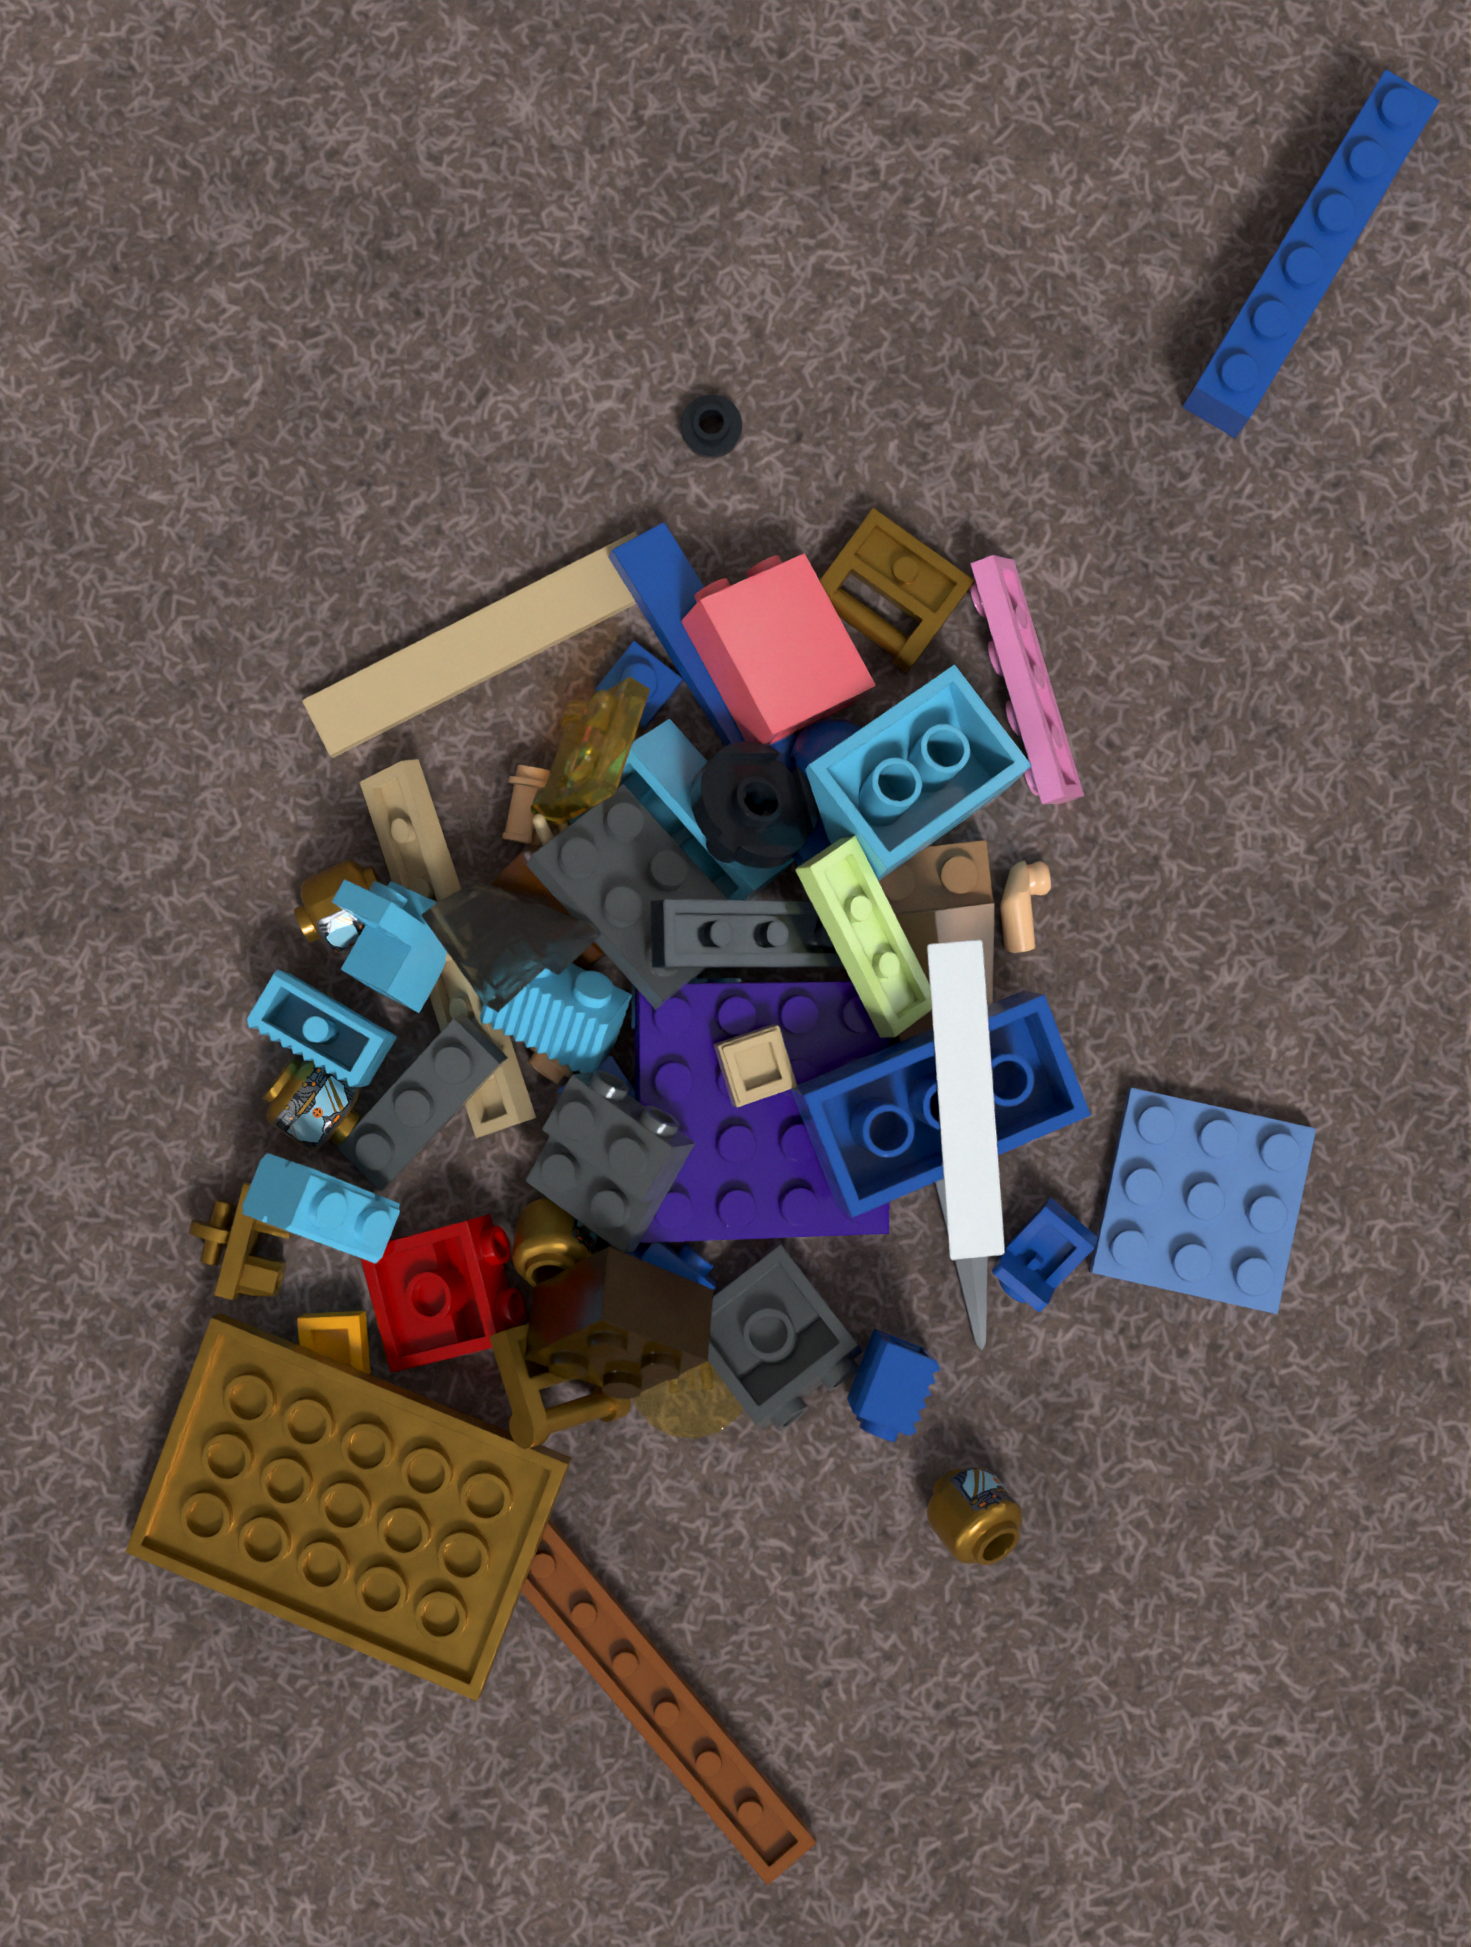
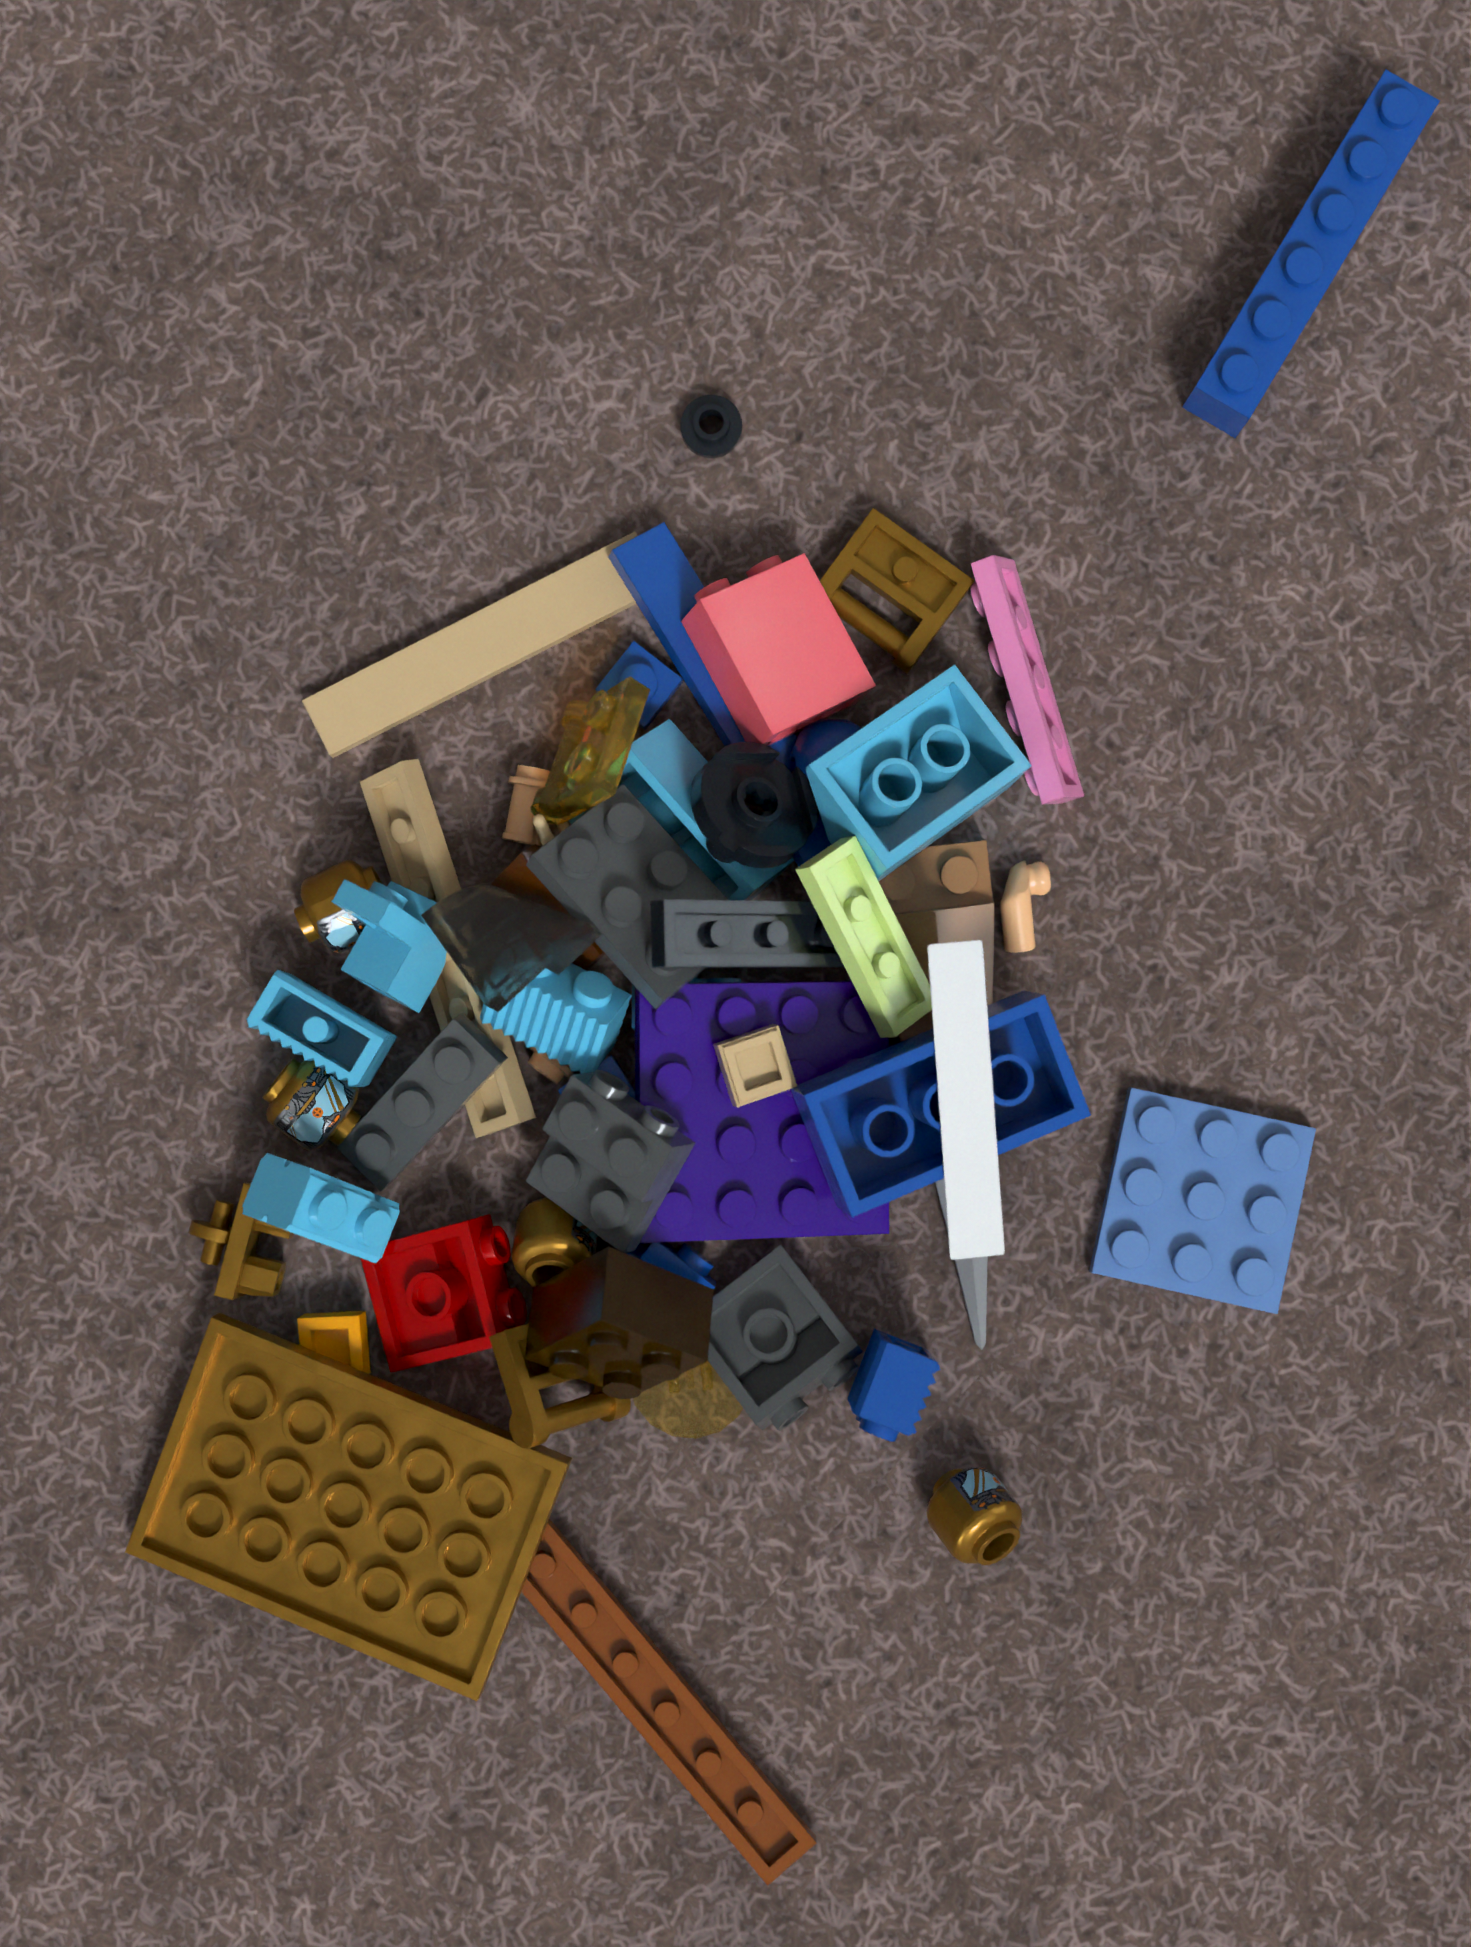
(1043, 1255): blue bracket -> none

